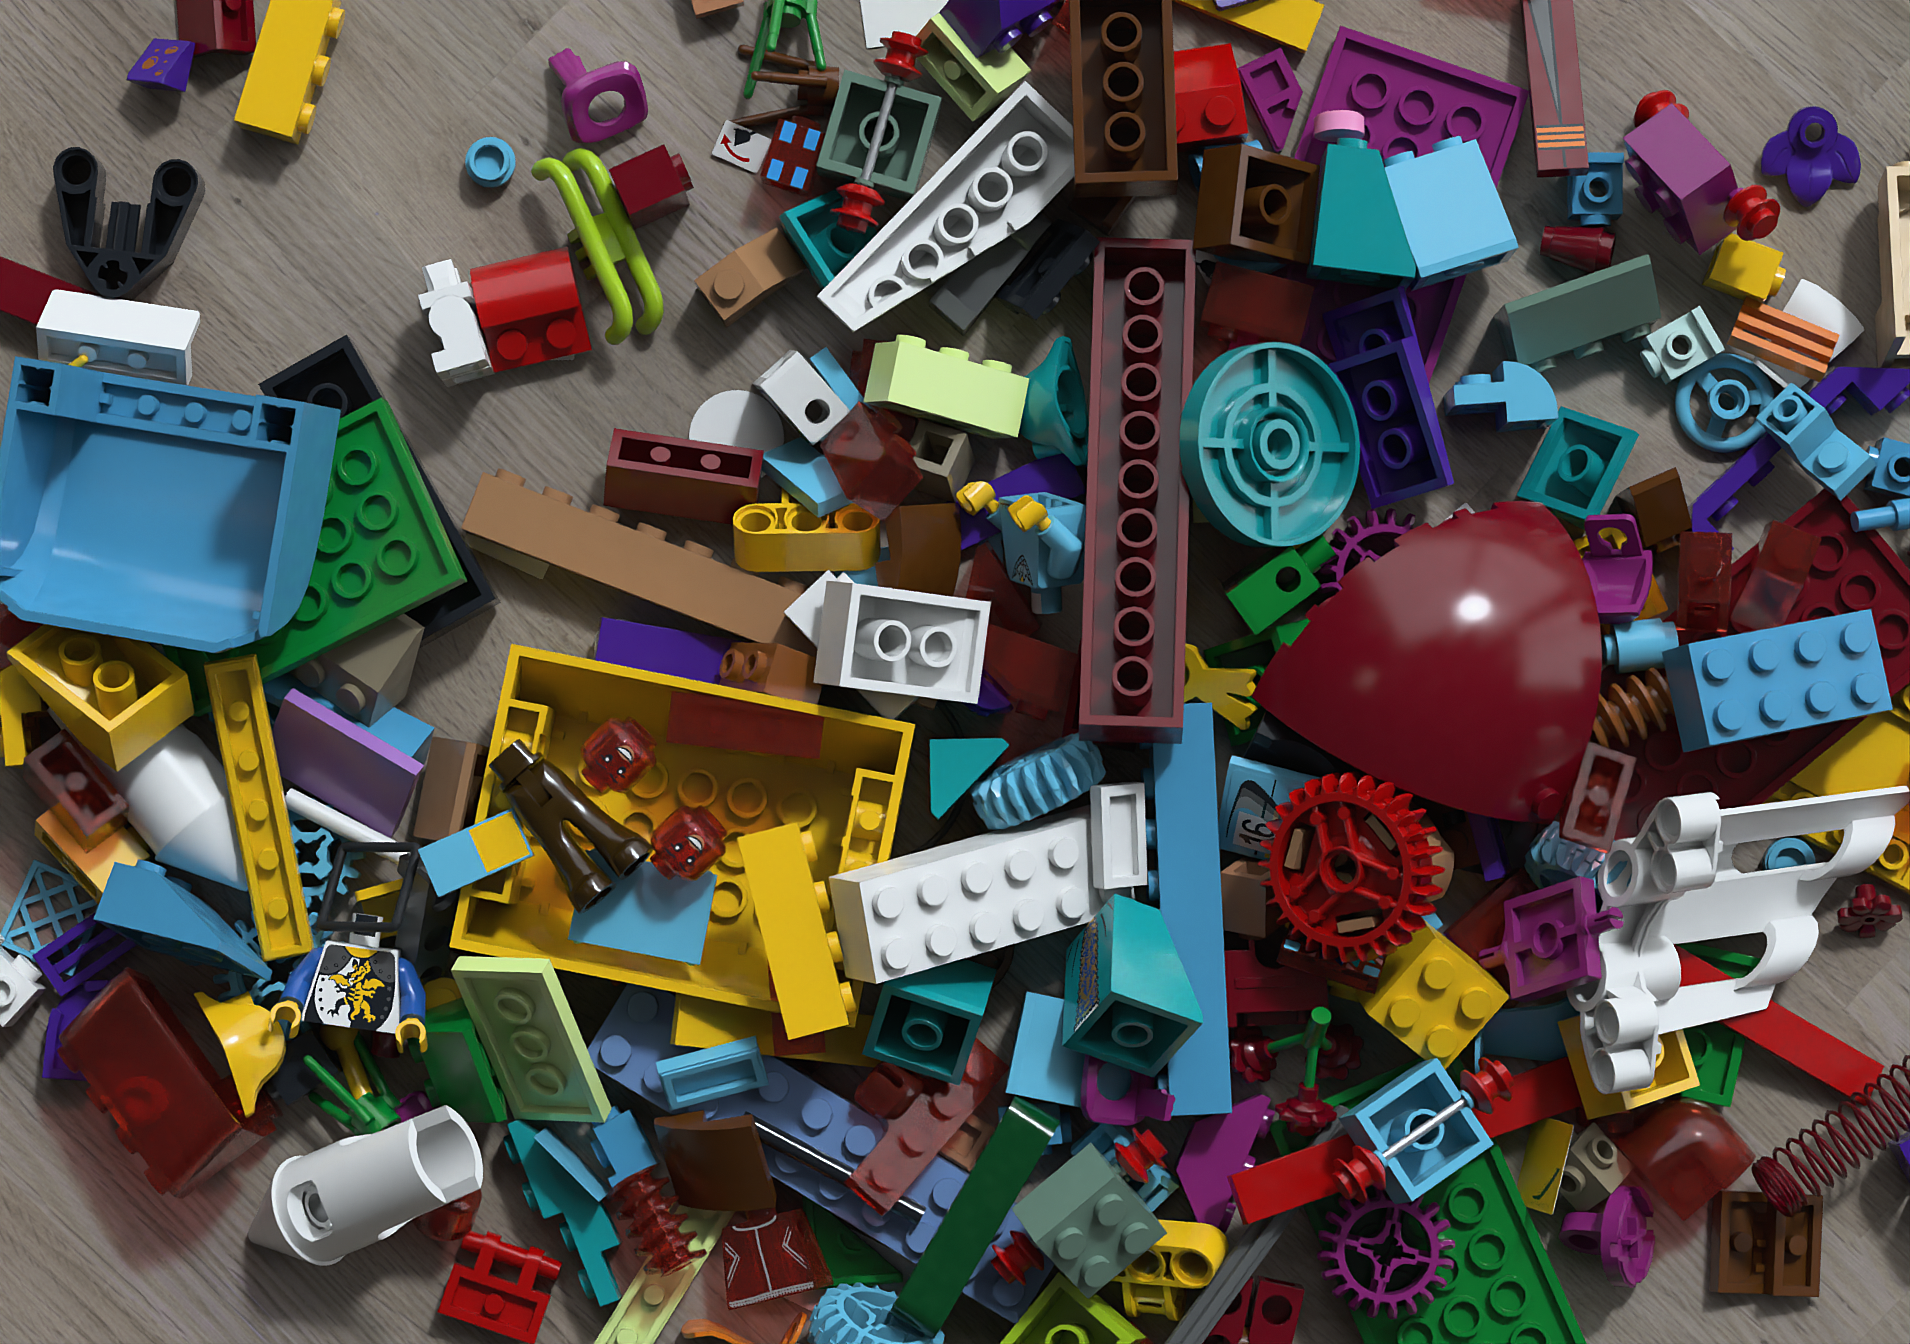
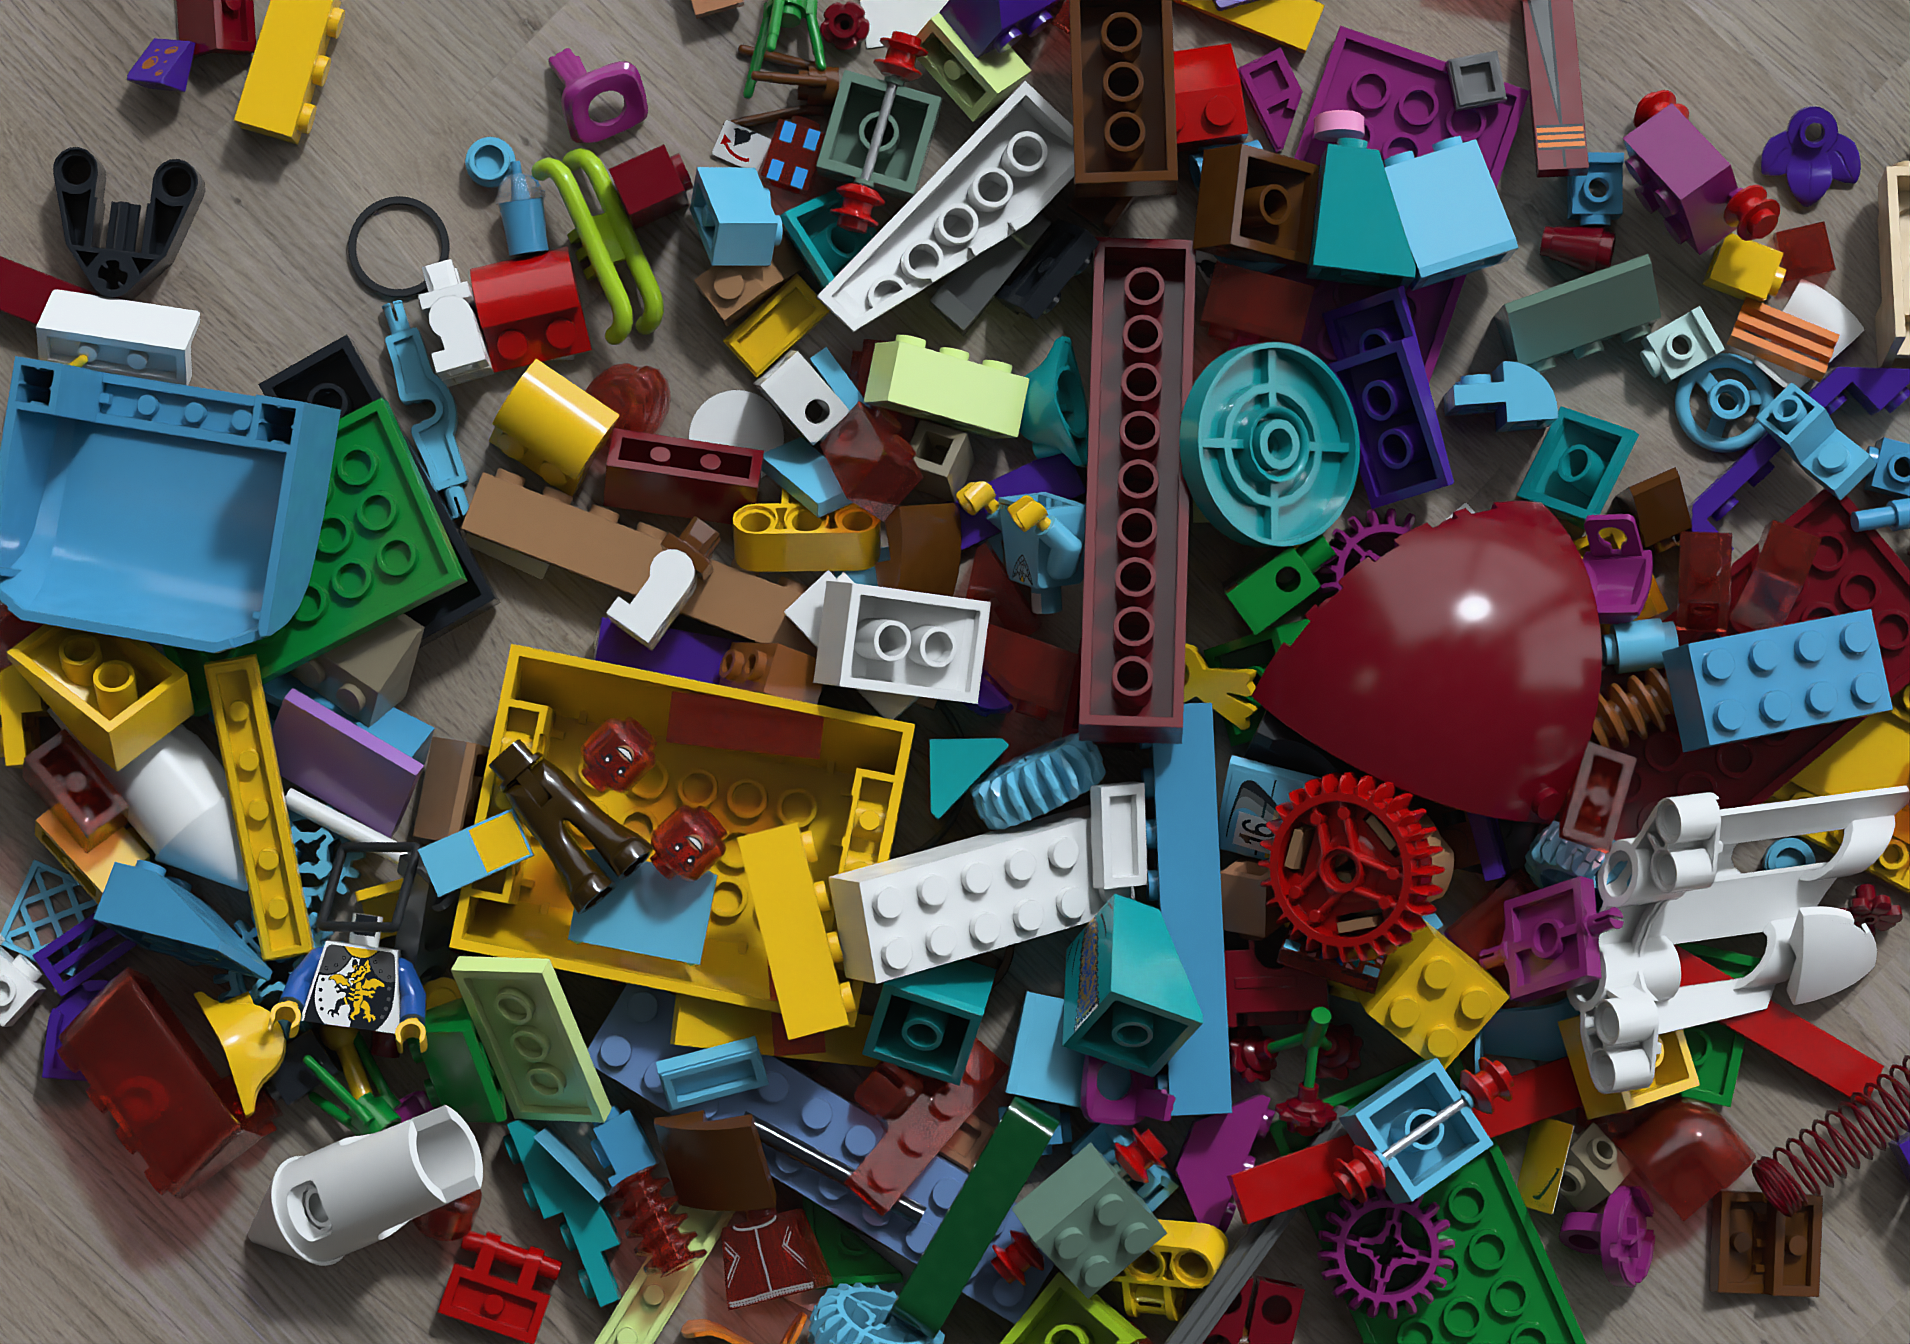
(396, 200): none -> black piece
(419, 384): none -> medium azure piece
(522, 212): none -> dark azure piece
(552, 427): none -> yellow brick
(636, 394): none -> clear red hair
(669, 585): none -> white hips
(735, 216): none -> medium azure brick
(776, 326): none -> yellow tile
(848, 38): none -> dark red plate
(1476, 80): none -> flat silver tile
(1805, 251): none -> clear red plate
(1828, 953): none -> white brick

